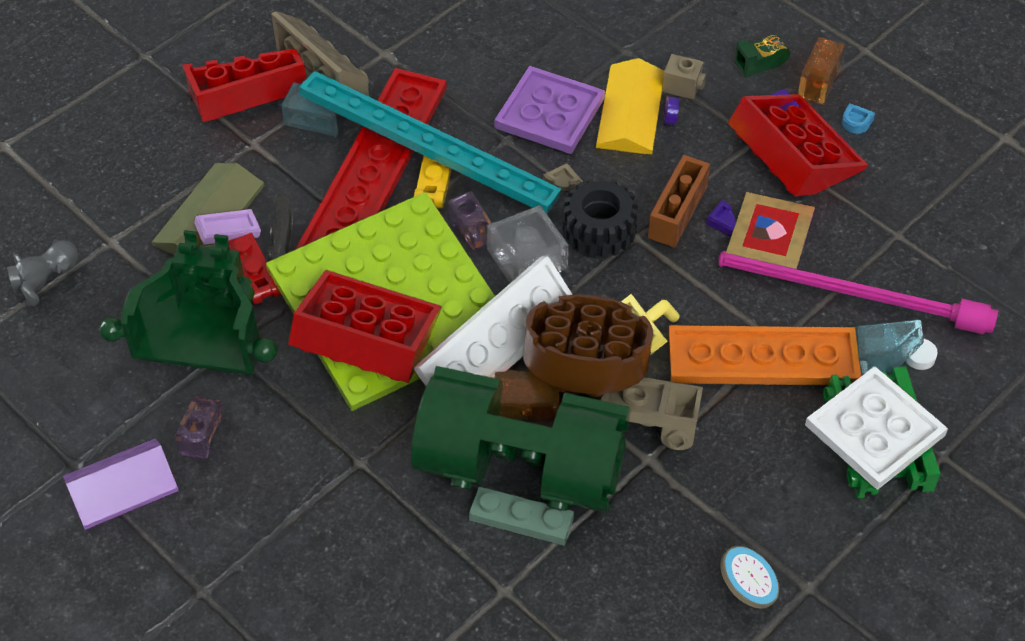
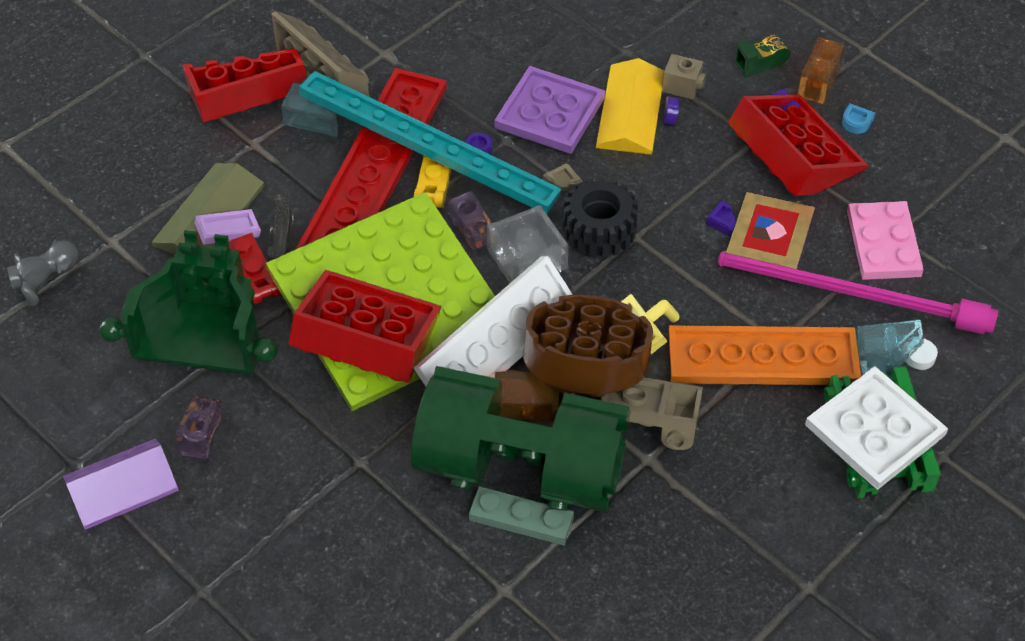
(480, 141): none -> dark purple tile
(678, 201): dark orange brick -> none
(749, 577): piece -> none
(884, 240): none -> bright pink plate

